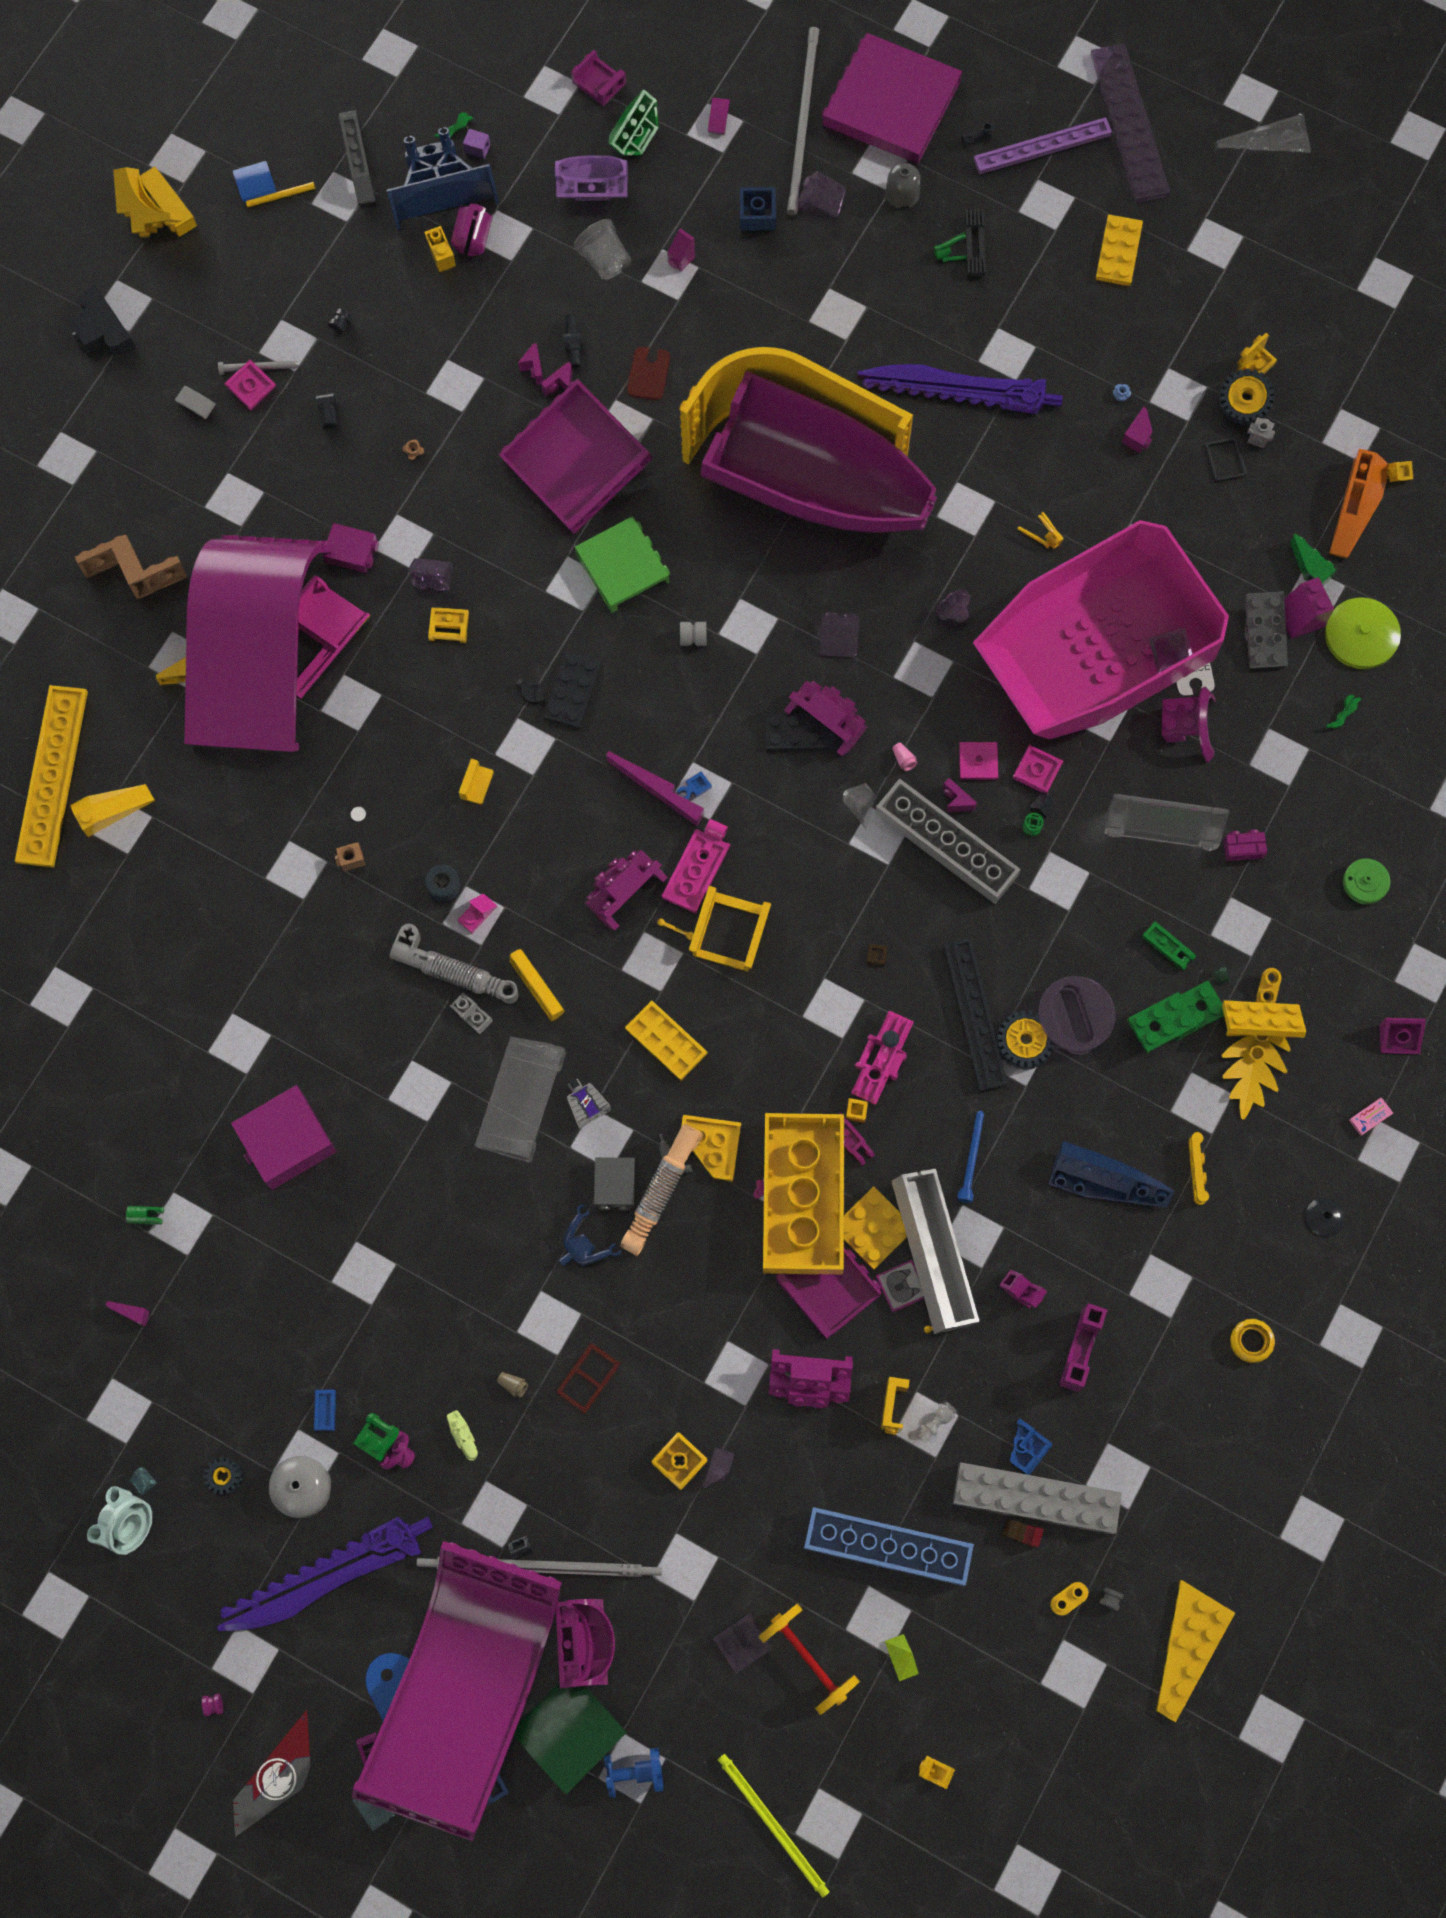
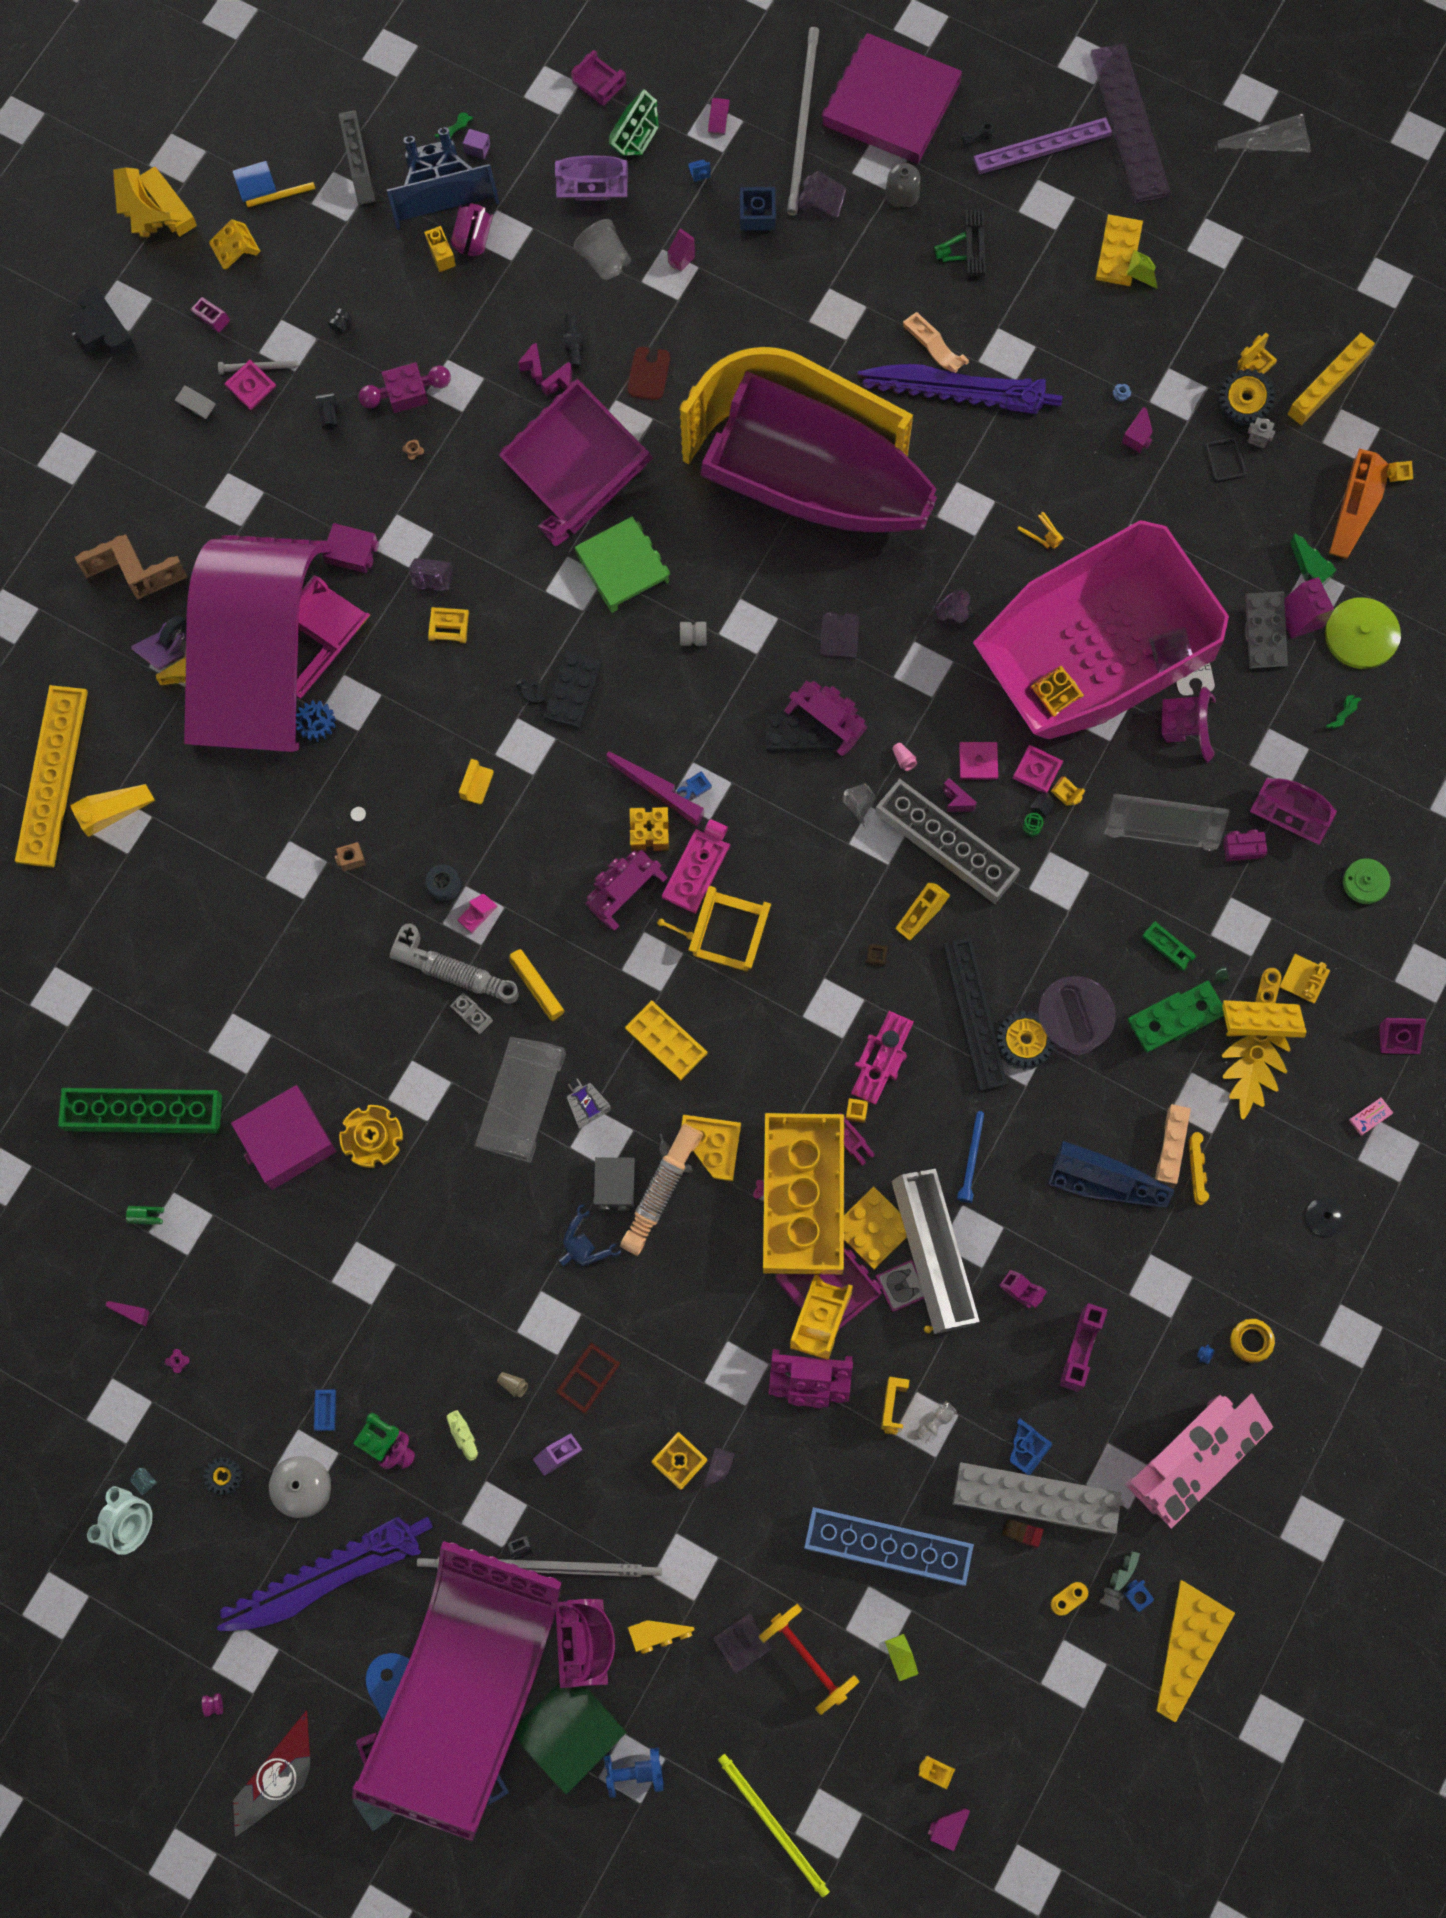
(140, 1110): none -> green brick
(164, 646): none -> medium lavender plate
(183, 1361): none -> magenta plate
(218, 321): none -> magenta slope
(232, 243): none -> yellow bracket
(320, 726): none -> blue gear
(358, 1128): none -> yellow piece
(404, 387): none -> magenta brick
(554, 530): none -> magenta slope
(557, 1454): none -> medium lavender slope
(640, 821): none -> yellow brick
(652, 1633): none -> yellow slope
(700, 170): none -> blue bracket
(820, 1318): none -> yellow piece
(922, 910): none -> yellow slope
(934, 343): none -> light nougat piece
(948, 1828): none -> magenta slope
(1056, 690): none -> yellow slope
(1067, 792): none -> yellow bracket
(1121, 1577): none -> sand green slope
(1134, 1587): none -> blue bracket
(1142, 268): none -> lime slope
(1173, 1145): none -> light nougat arch
(1199, 1457): none -> bright pink panel
(1205, 1354): none -> blue plate
(1294, 808): none -> magenta piece
(1305, 978): none -> yellow hinge
(1331, 378): none -> yellow brick

